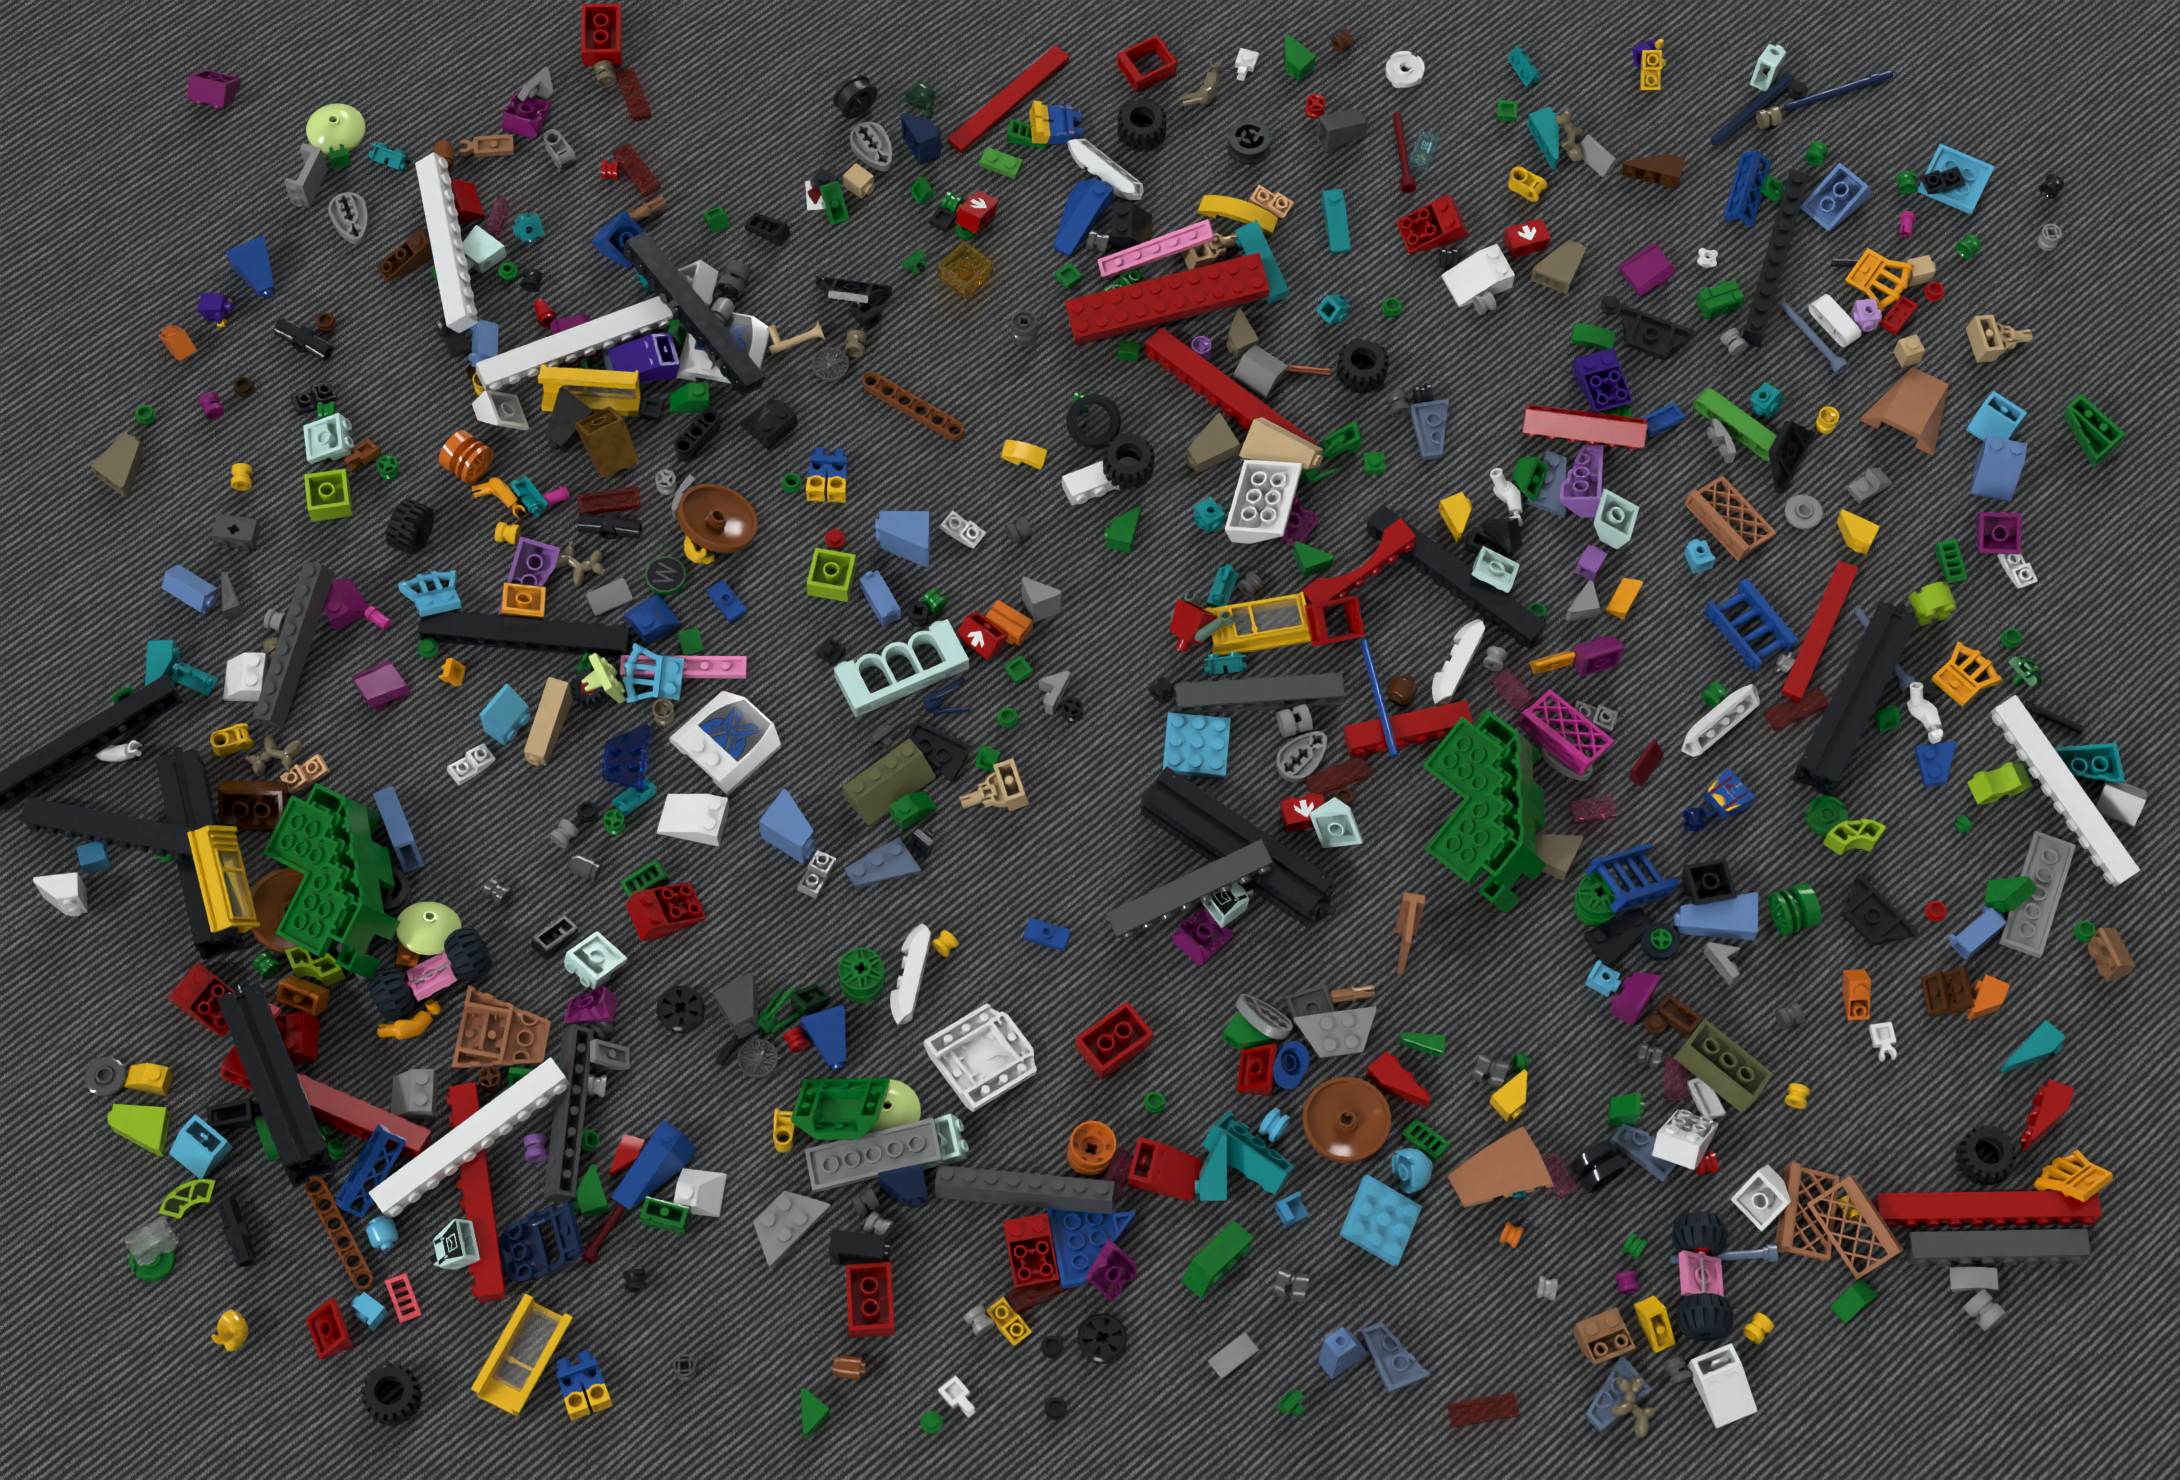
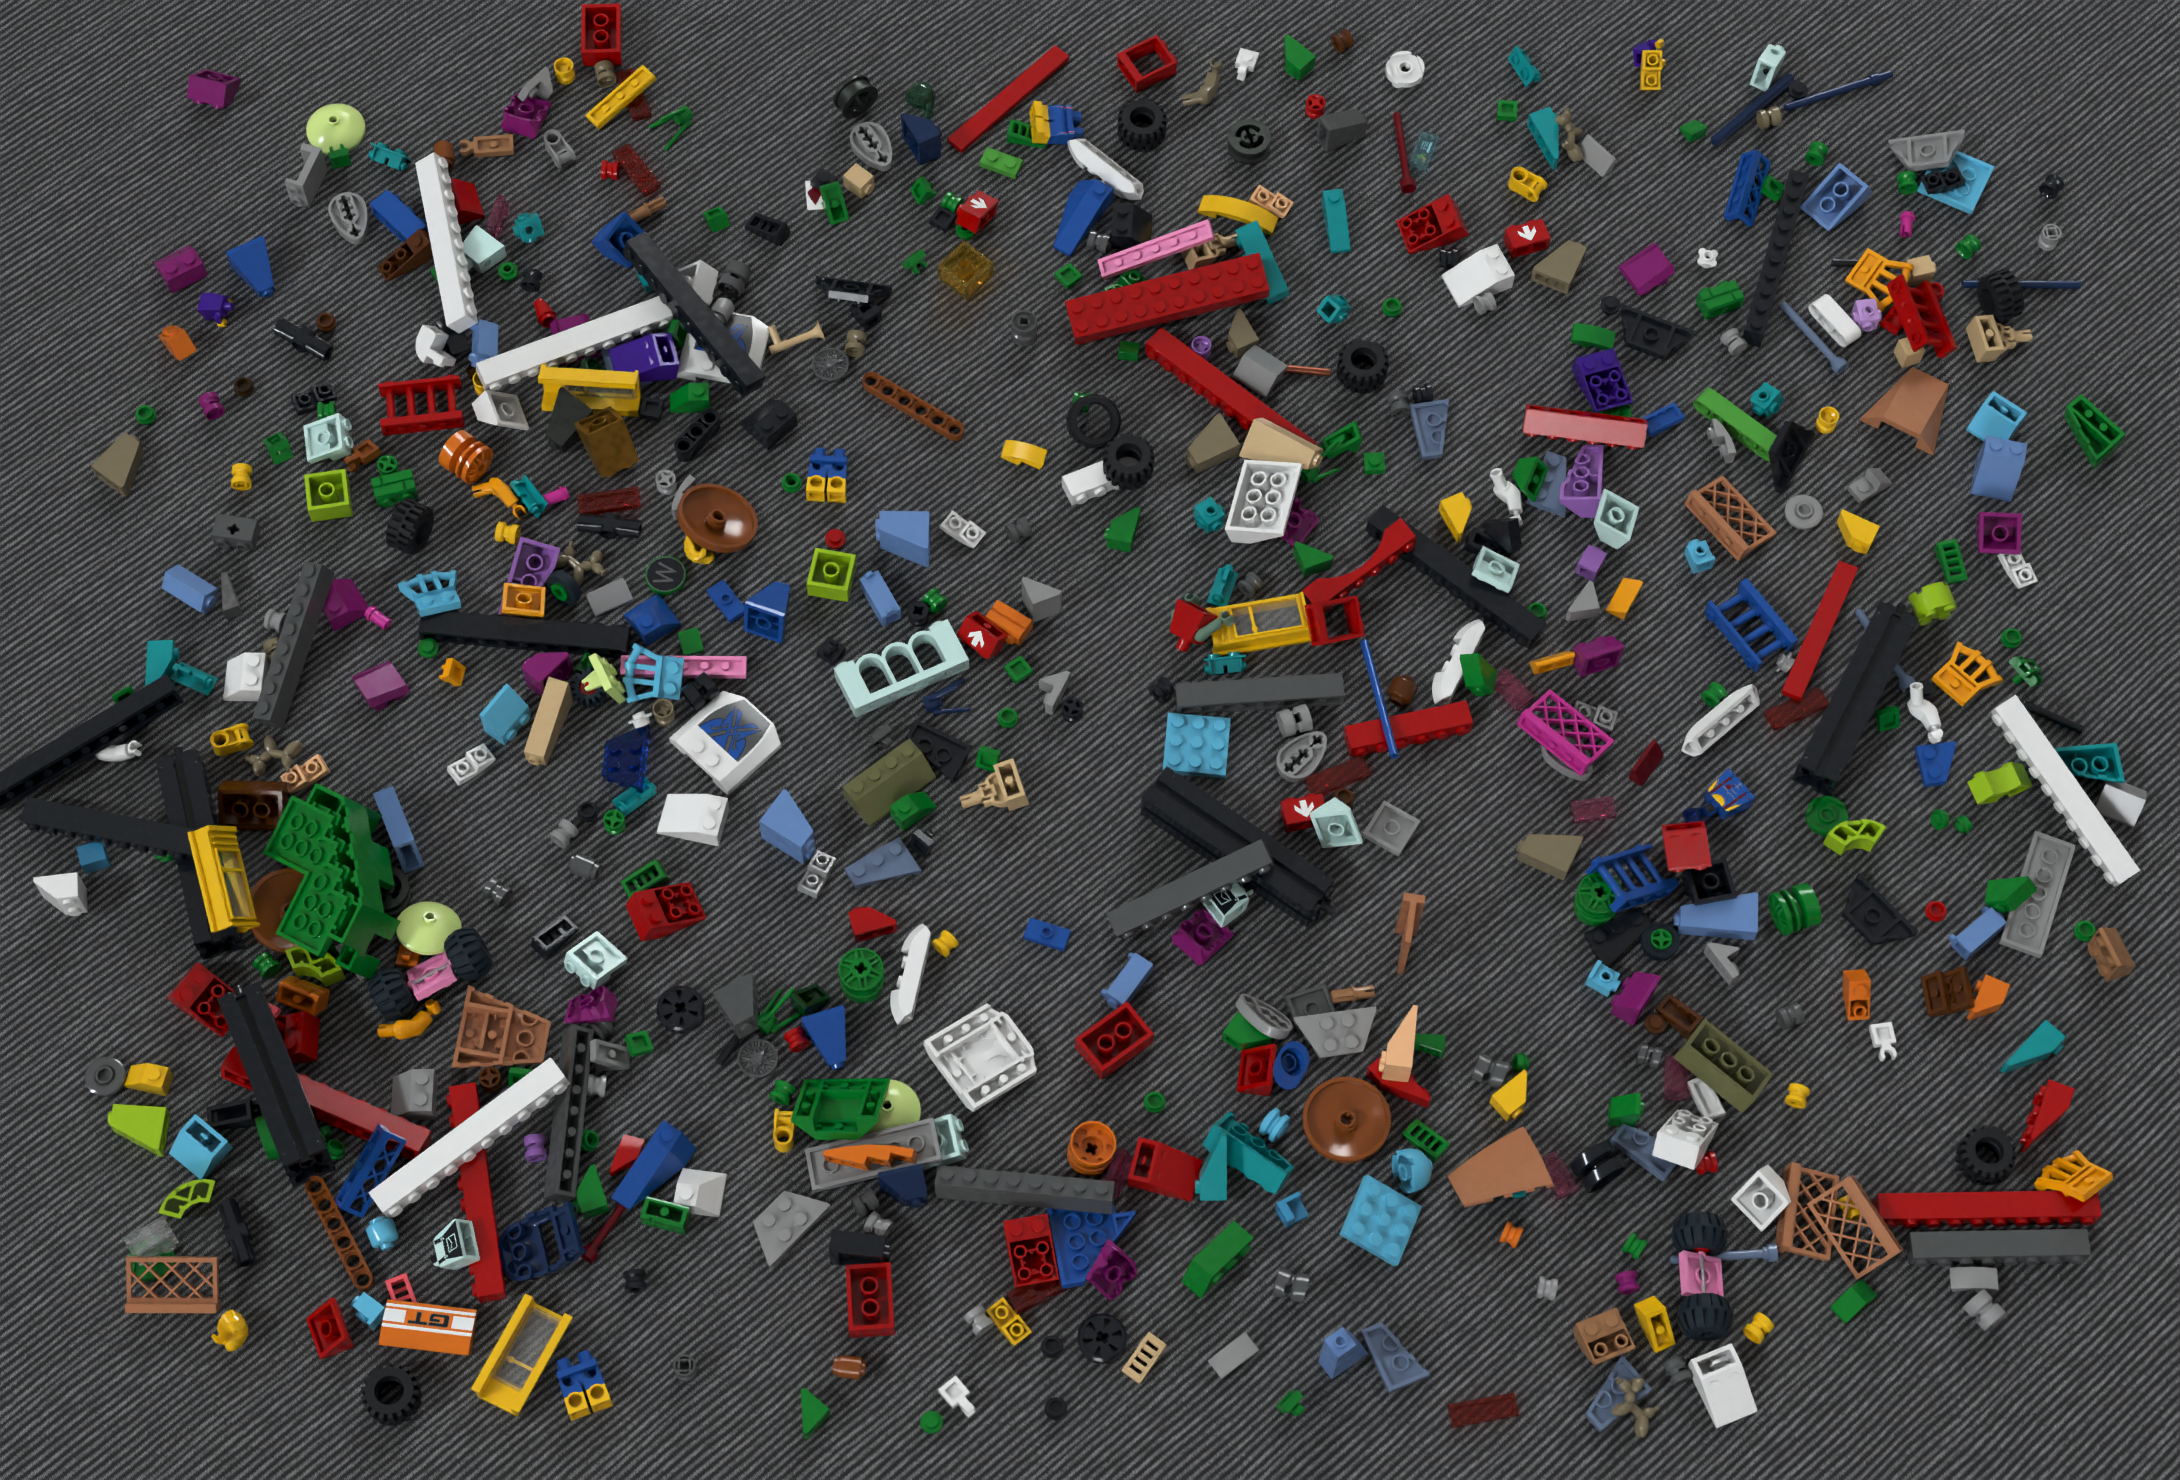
(169, 1303): none -> nougat fence
(181, 268): none -> magenta slope
(278, 448): none -> green slope
(394, 488): none -> green brick
(396, 216): none -> blue brick
(426, 422): none -> red fence
(428, 1327): none -> orange slope
(430, 346): none -> white brick
(546, 665): none -> magenta slope
(563, 587): none -> black wheel
(564, 70): none -> yellow wheel
(620, 97): none -> yellow tile
(639, 1043): none -> green tile
(640, 719): none -> white plate
(680, 116): none -> green plant
(694, 696): none -> black wheel
(767, 612): none -> blue slope
(782, 1092): none -> green wheel
(863, 1155): none -> orange slope
(870, 923): none -> red slope
(1128, 981): none -> medium blue brick
(1149, 1338): none -> tan slope
(1391, 828): none -> light grey tile
(1398, 1057): none -> light nougat slope
(1478, 674): none -> green slope
(1495, 658): light grey wheel -> none
(1500, 807): green brick -> none
(1656, 169): reddish brown slope -> none
(1686, 846): none -> red slope
(1693, 130): none -> green slope
(1928, 150): none -> light grey wing
(1930, 311): none -> red fence
(1939, 819): none -> green plate
(2000, 295): none -> black tyre
(2033, 284): none -> dark blue bar

